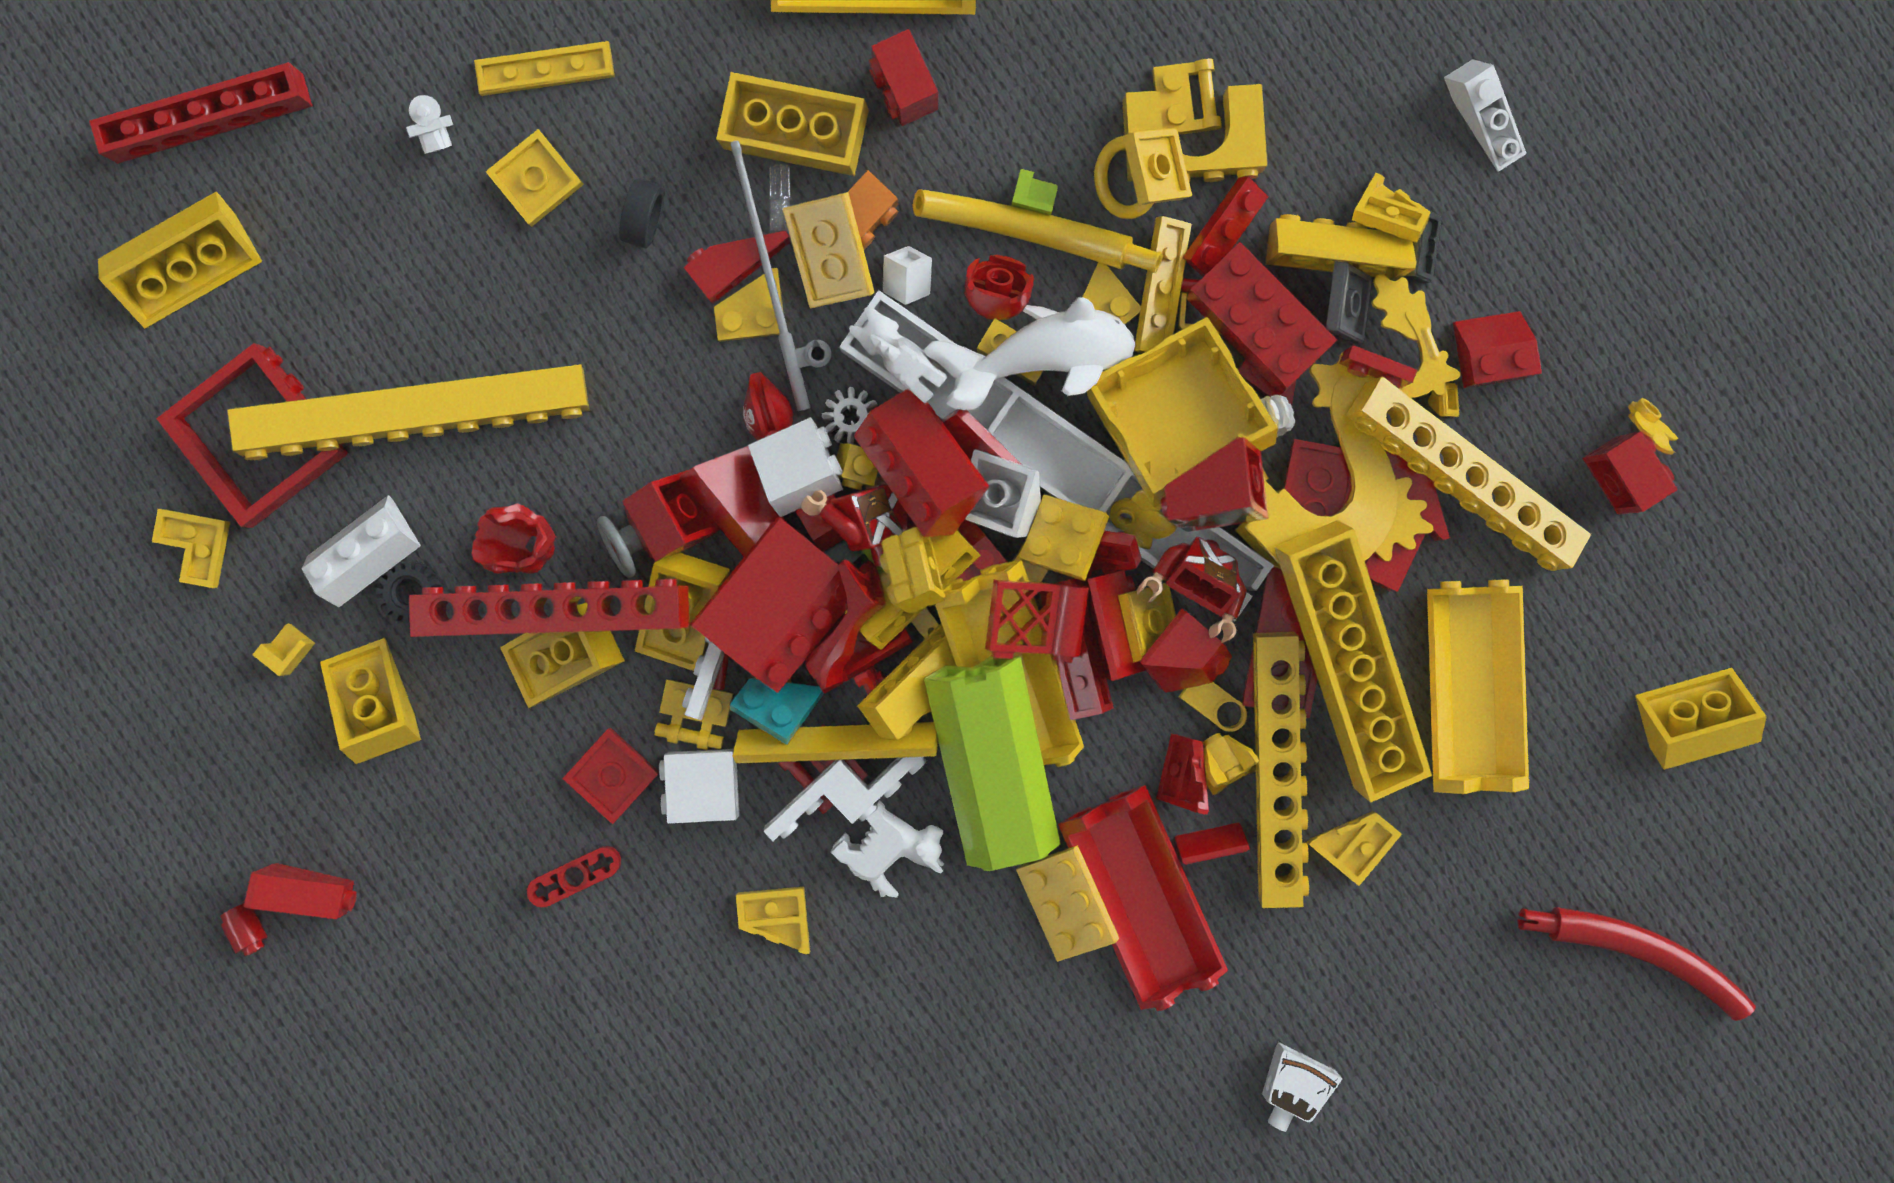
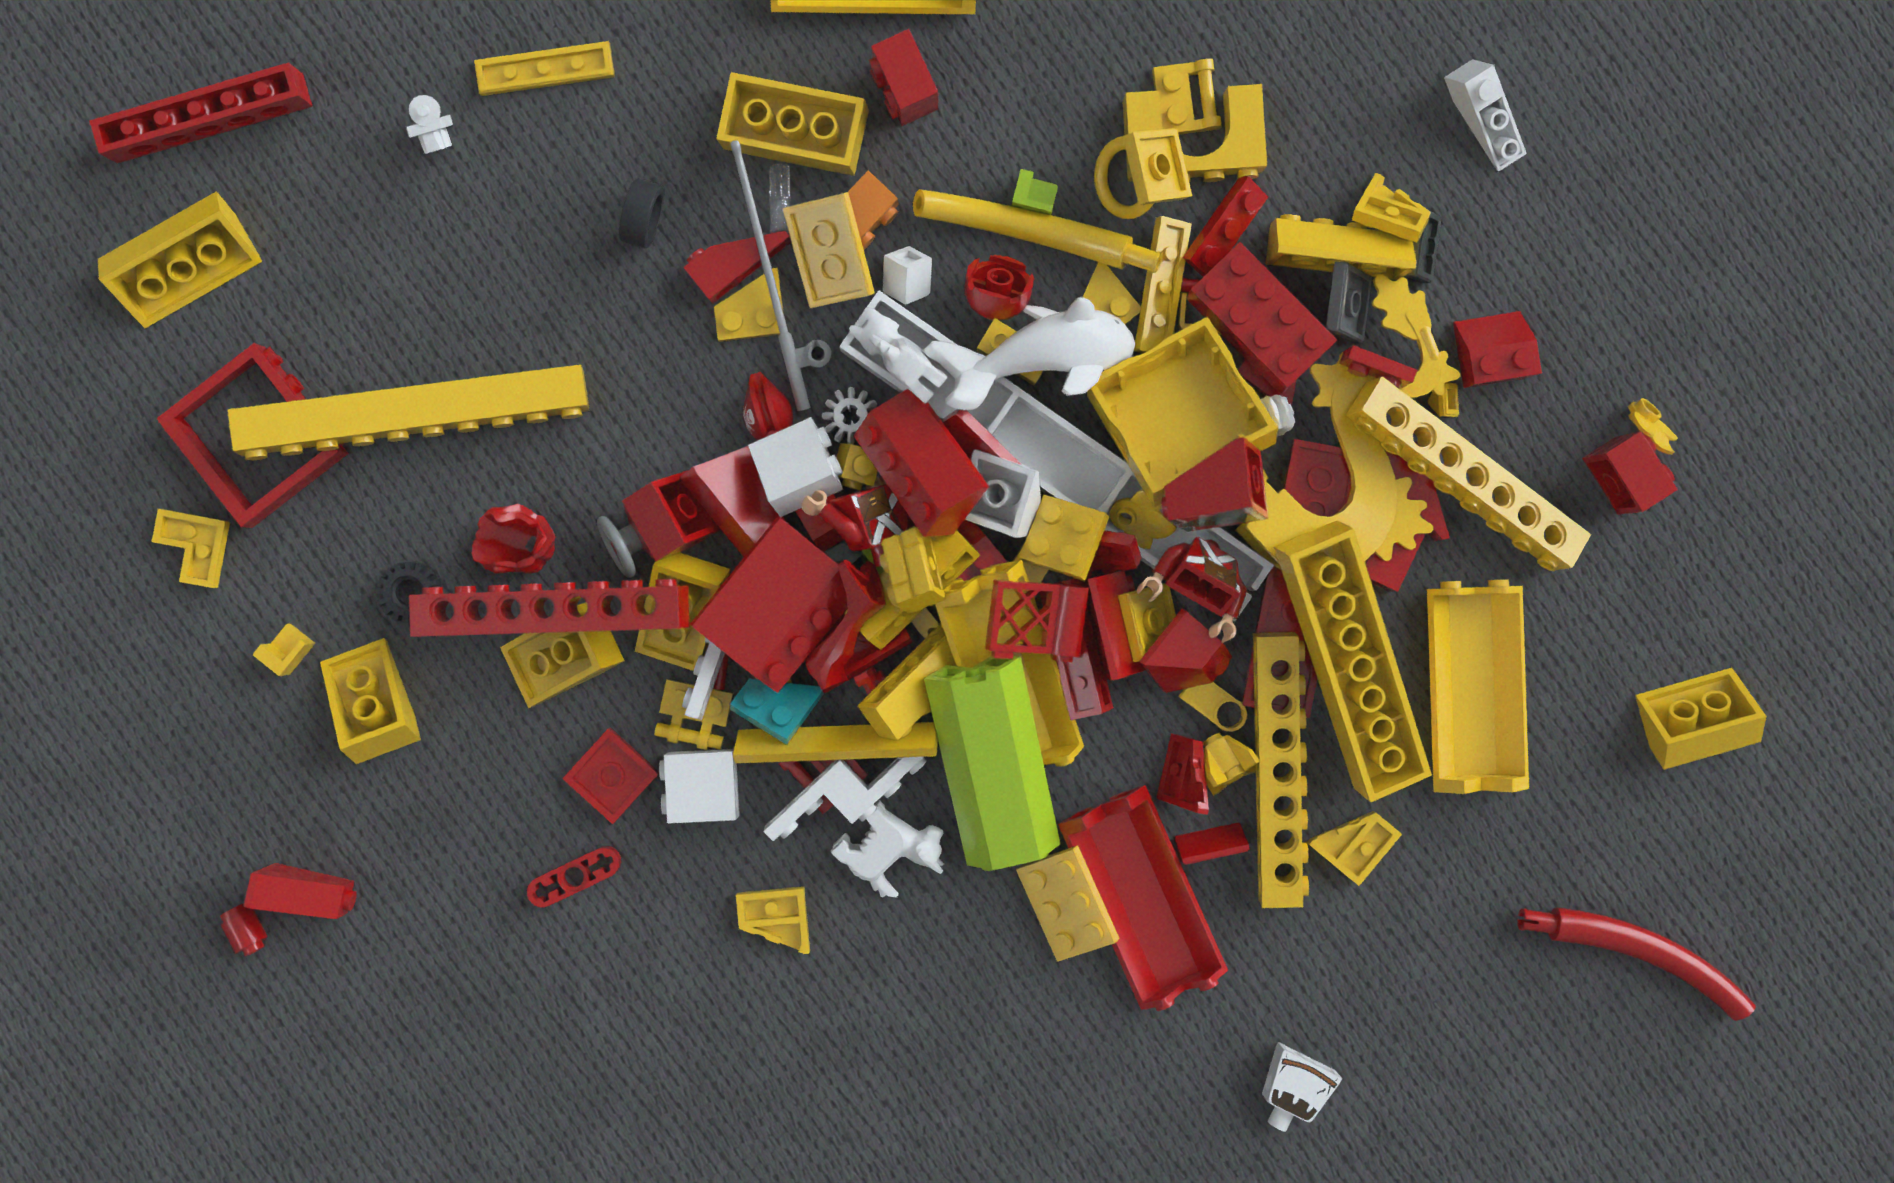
(360, 553): white slope -> none
(534, 178): yellow plate -> none

